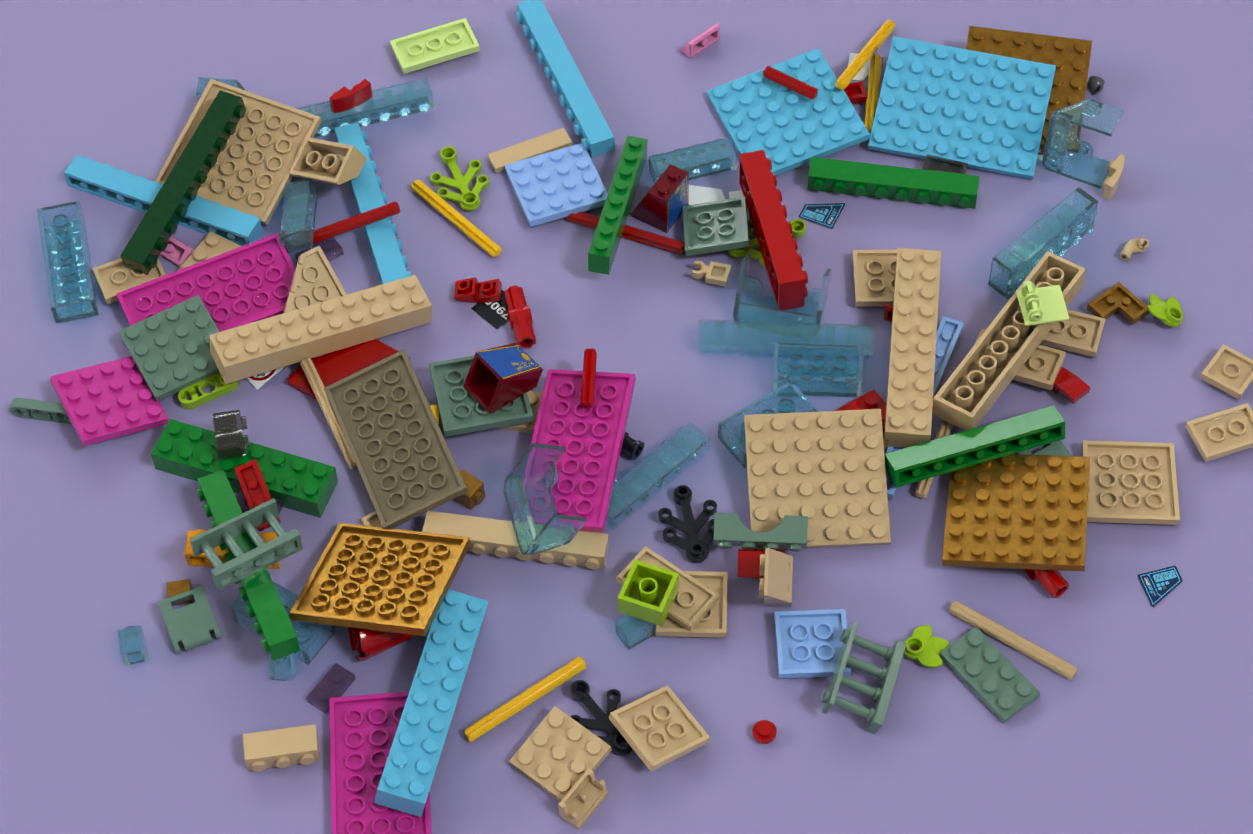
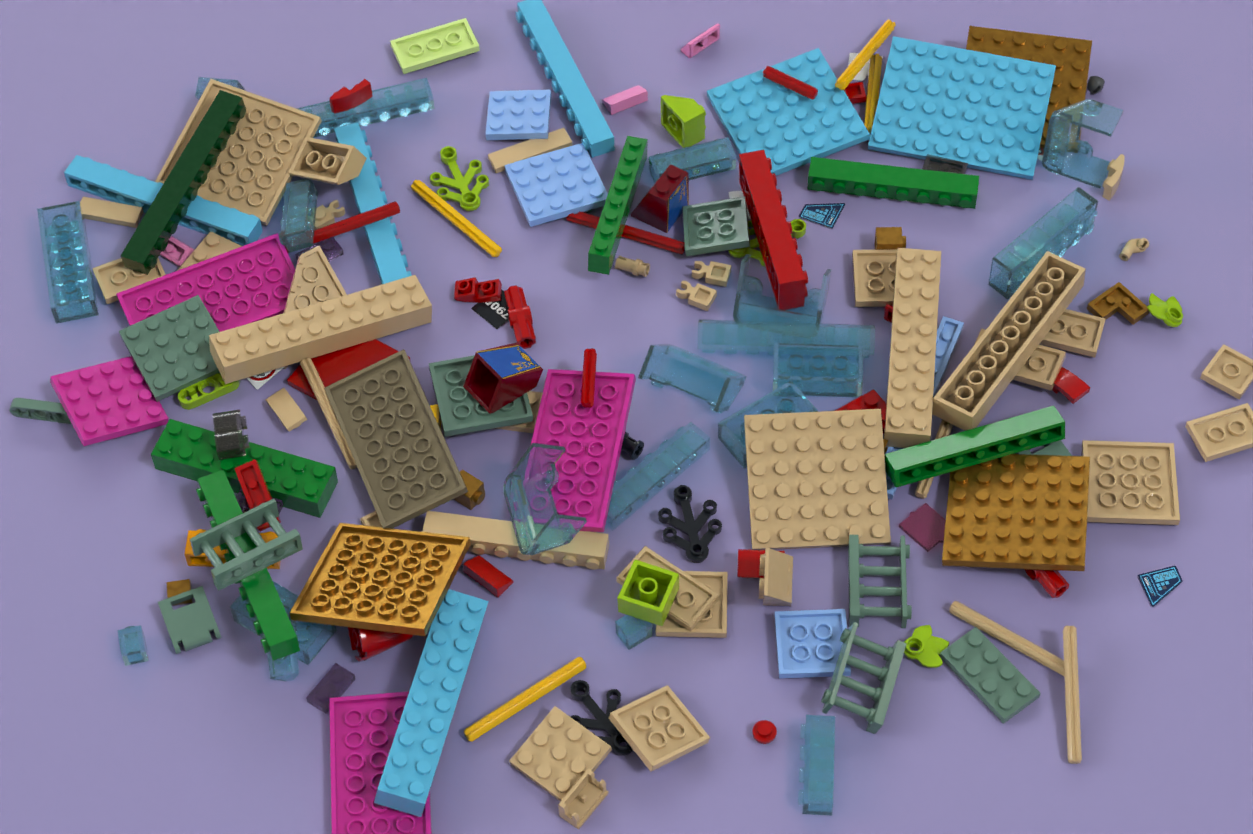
(111, 212): none -> tan tile
(281, 747): tan brick -> none
(286, 409): none -> tan slope
(325, 216): none -> tan plate
(487, 575): none -> red slope
(518, 115): none -> light blue plate
(625, 99): none -> bright pink slope
(636, 266): none -> tan pin
(683, 119): none -> lime slope
(693, 374): none -> clear light blue windscreen
(698, 296): none -> tan plate
(701, 194): white sticker -> none
(731, 532): sand green arch -> none
(818, 765): none -> clear light blue brick
(858, 590): none -> sand green fence
(889, 238): none -> pearl gold brick
(925, 527): none -> clear pink piece
(1041, 304): yellowish green hinge -> none
(1072, 695): none -> tan axle

